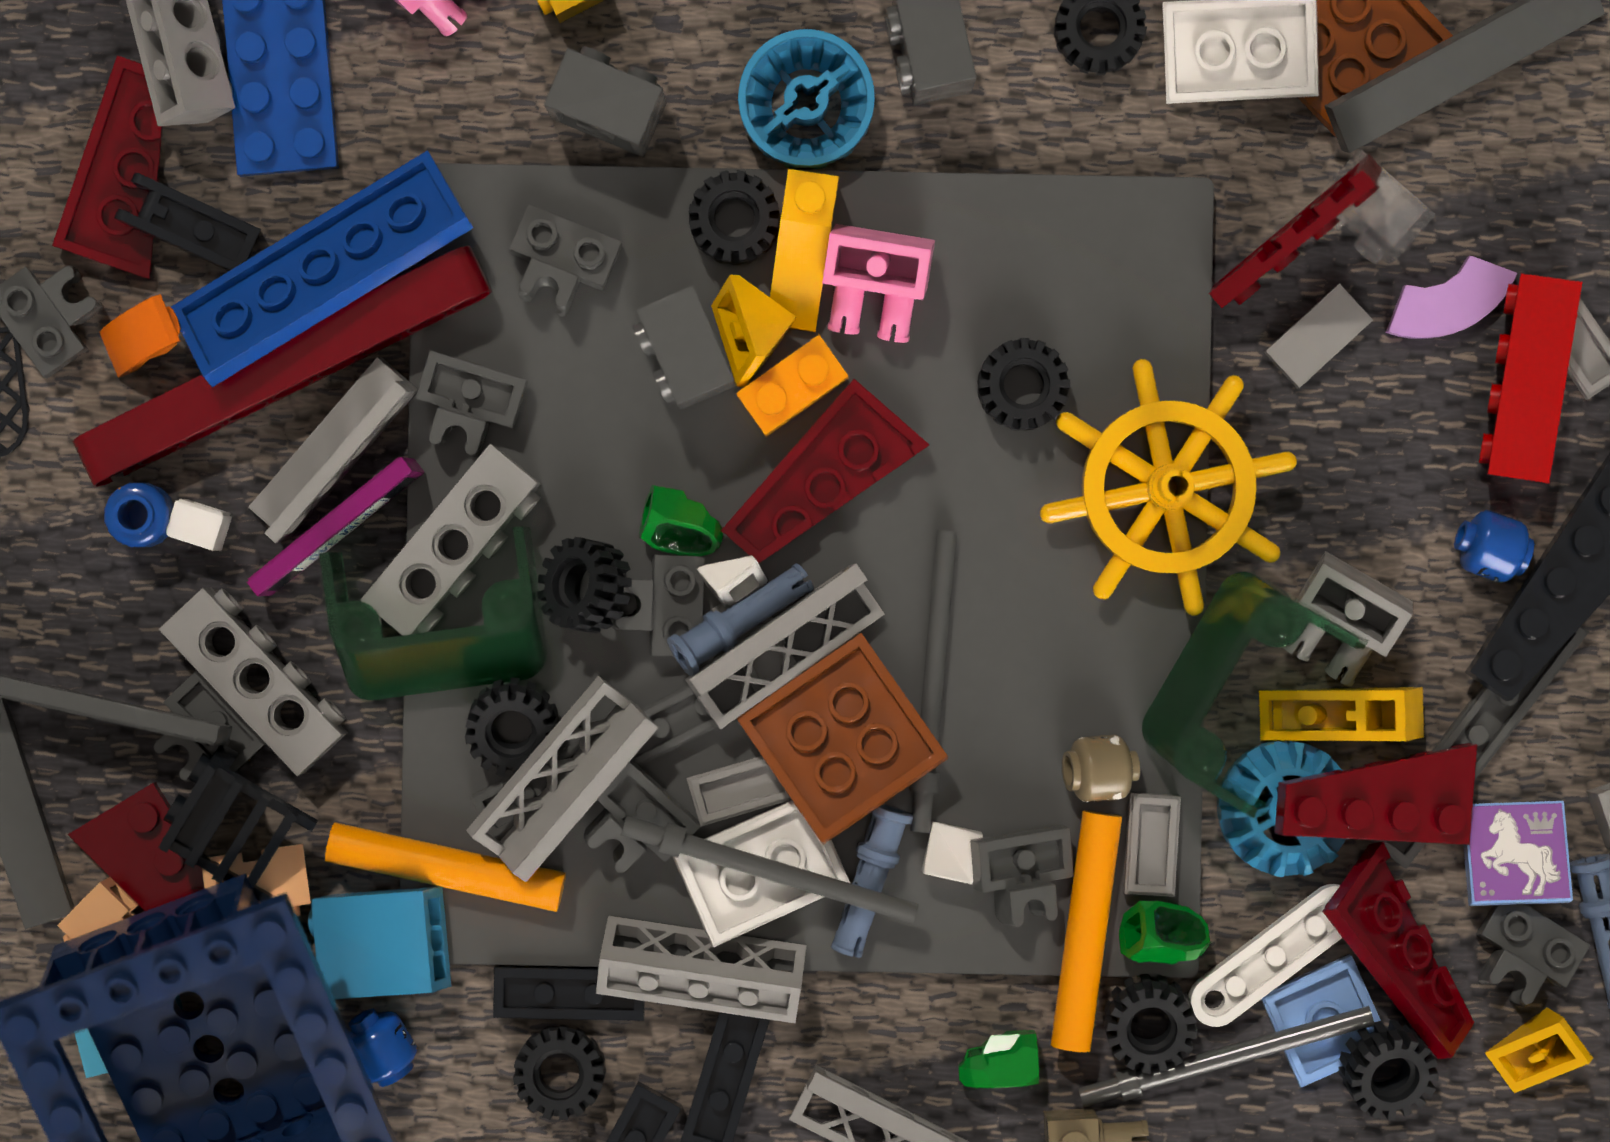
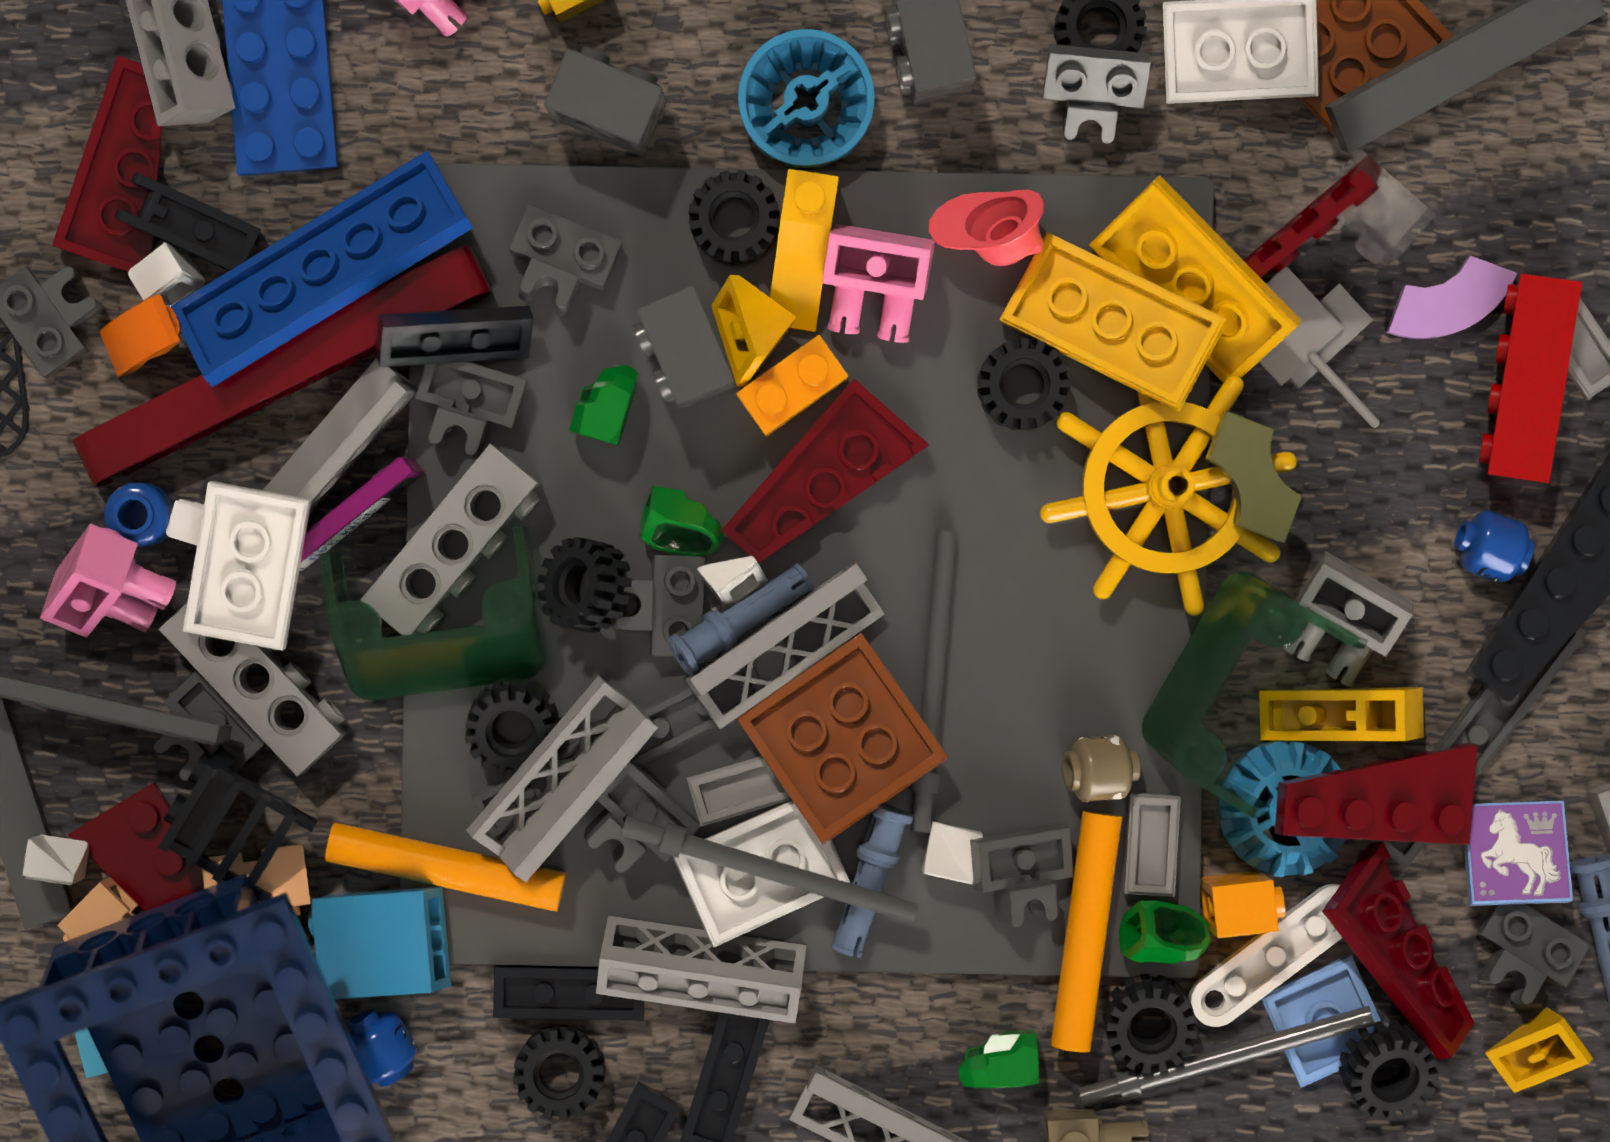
(56, 859): none -> white slope
(102, 581): none -> bright pink brick
(166, 273): none -> white slope
(246, 565): none -> white tile
(454, 336): none -> black plate
(605, 405): none -> green rock
(993, 224): none -> coral piece
(1095, 85): none -> plate
(1113, 321): none -> yellow tile
(1177, 250): none -> yellow tile
(1241, 904): none -> light orange brick
(1244, 456): none -> olive tile
(1307, 340): none -> light grey piece

